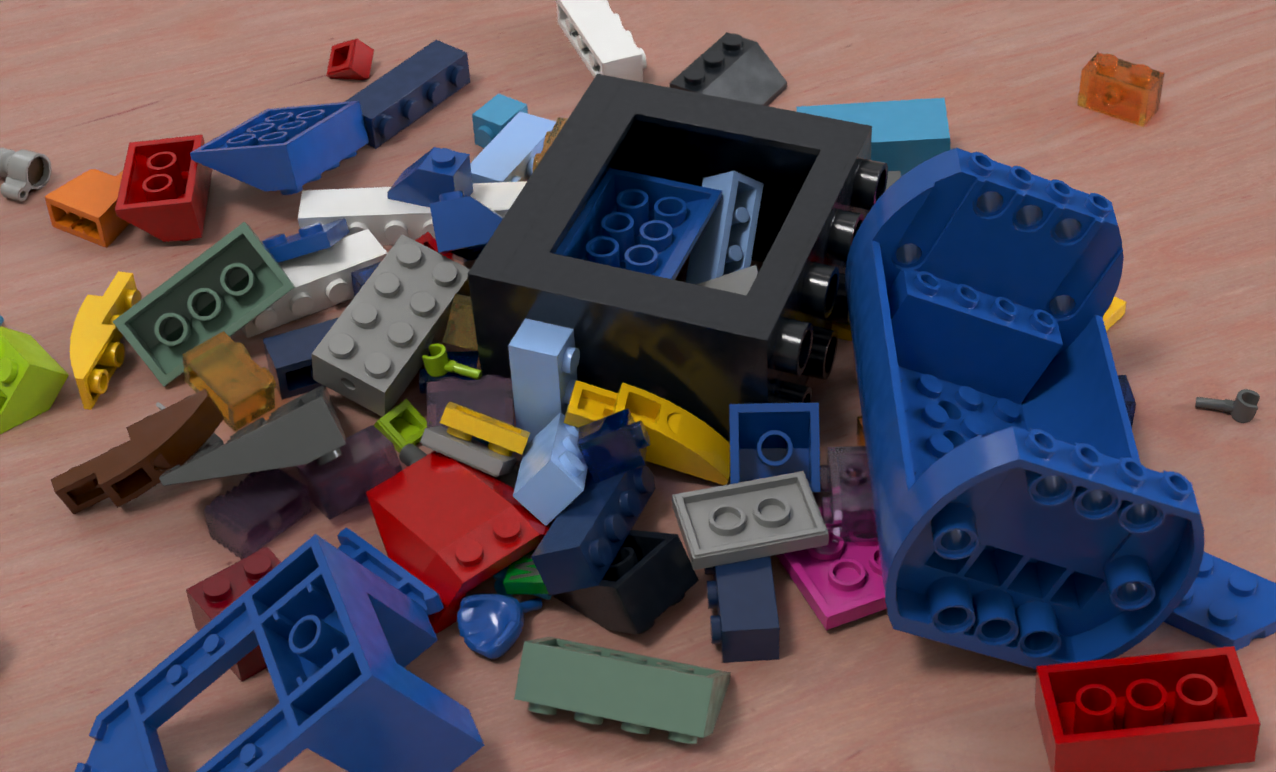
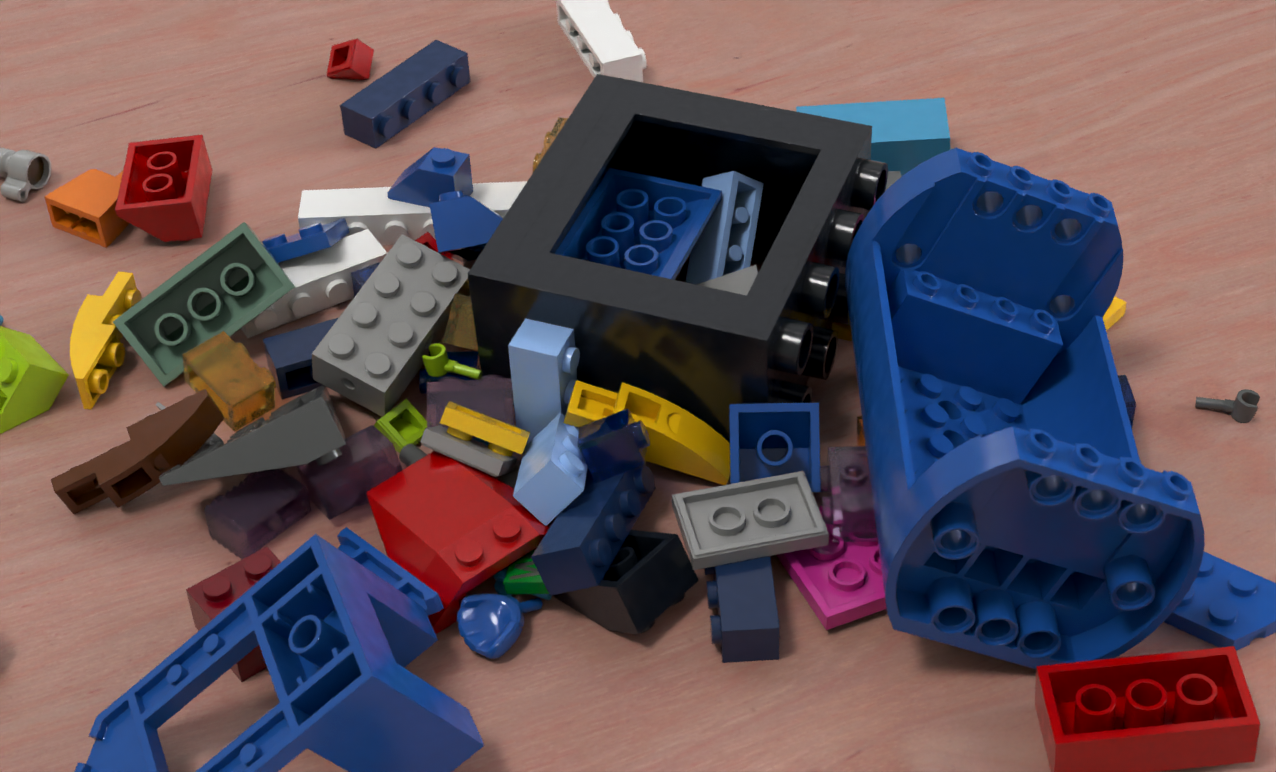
(287, 145): blue slope -> none
(493, 117): dark azure brick -> none
(512, 151): light blue brick -> none
(621, 687): sand green slope -> none
(733, 70): black slope -> none
(1120, 89): clear orange brick -> none

